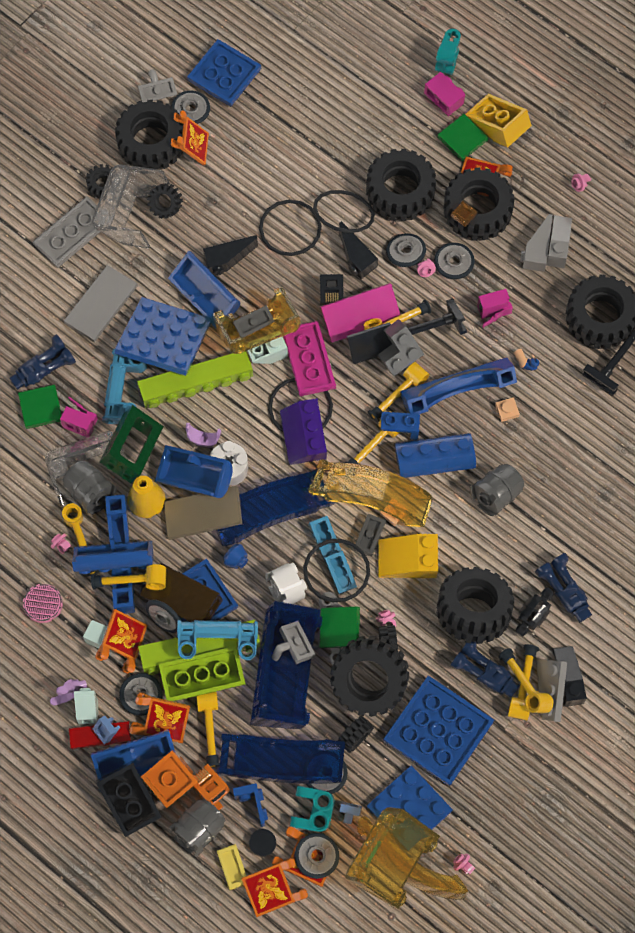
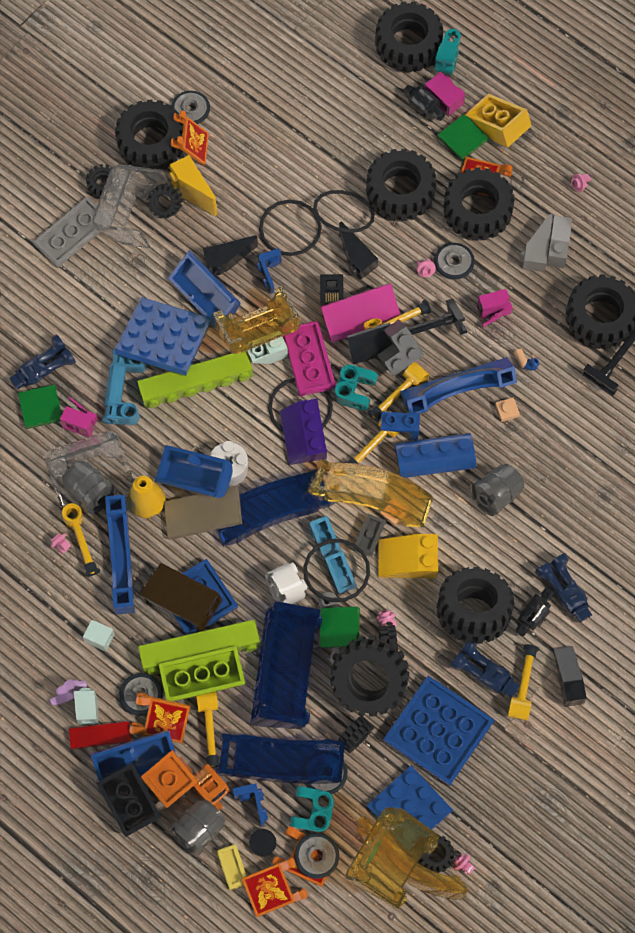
(42, 603): tile -> none
(100, 303): light grey tile -> none
(105, 729): medium blue tile -> none
(112, 556): blue container -> none
(114, 460): dark green piece -> none
(122, 637): flag -> none
(154, 577): yellow piece -> none
(157, 89): light grey plate -> none
(162, 615): wheel -> none
(192, 185): none -> yellow slope
(202, 438): lavender helmet -> none
(224, 72): blue plate -> none
(236, 557): blue cone -> none
(245, 633): dark azure piece -> none
(253, 321): dark grey plate -> none
(265, 260): none -> blue bracket
(295, 642): light grey plate -> none
(350, 810): medium blue tile -> none
(360, 375): none -> teal piece
(408, 17): none -> black tyre
(409, 259): light grey wheel -> none
(424, 103): none -> black piece
(445, 862): none -> black tyre
(464, 213): clear orange tile -> none
(535, 701): yellow piece -> none
(552, 681): light grey wing -> none

